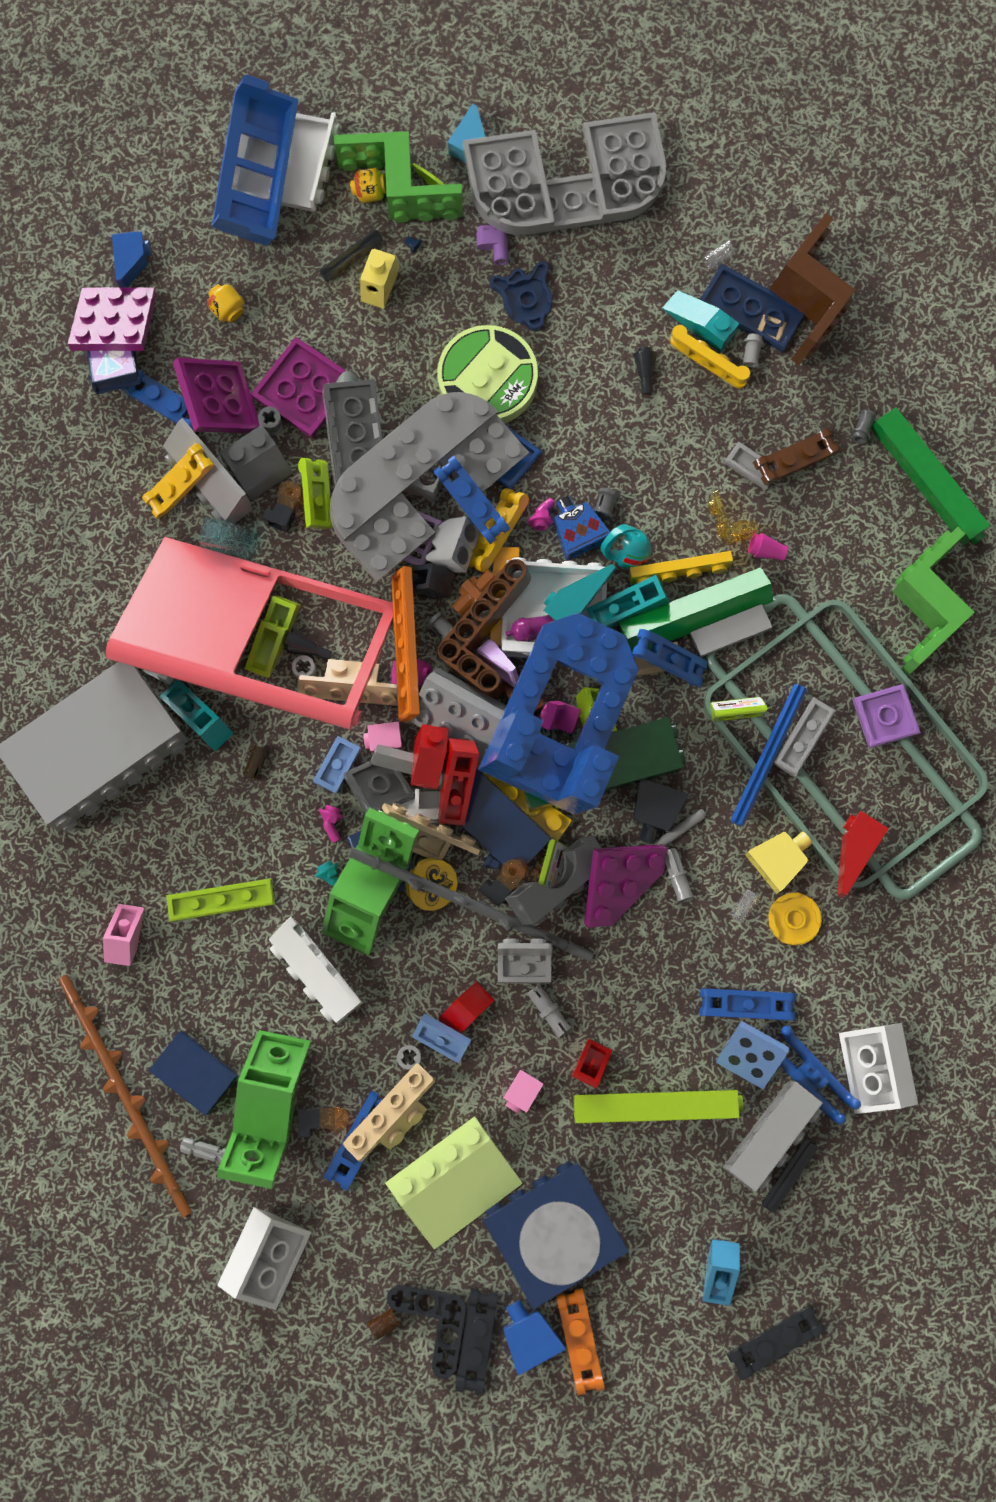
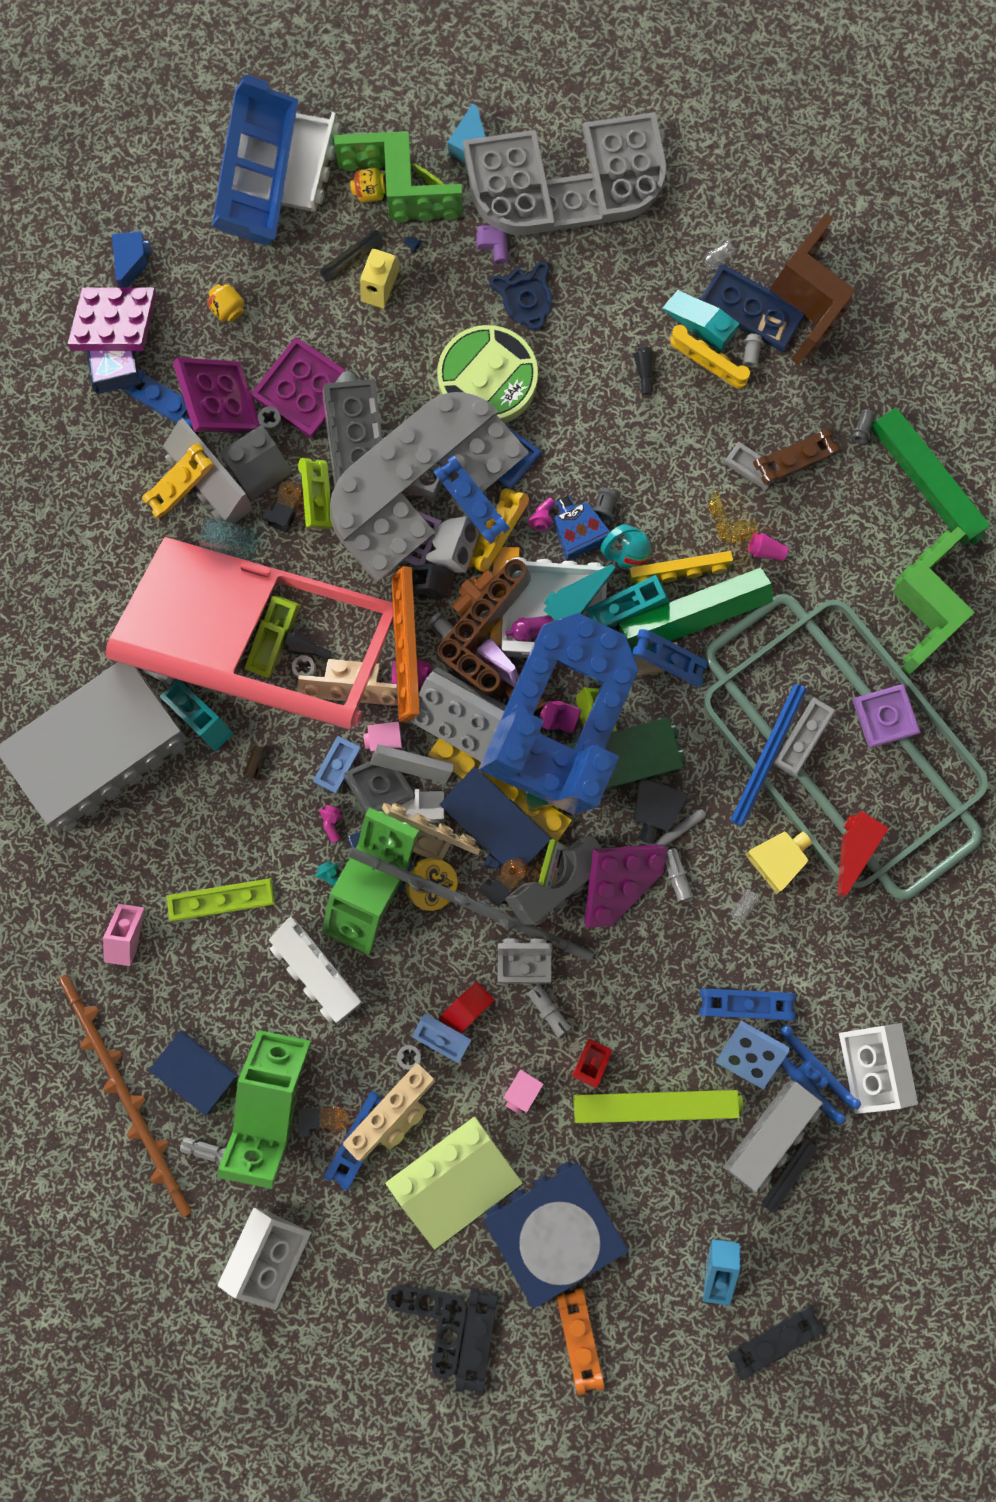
(378, 1335): reddish brown piece -> none
(429, 756): red slope -> none
(457, 781): red slope -> none
(530, 1338): blue torso -> none
(731, 630): light grey tile -> none
(738, 709): lime slope -> none
(785, 920): yellow tile -> none

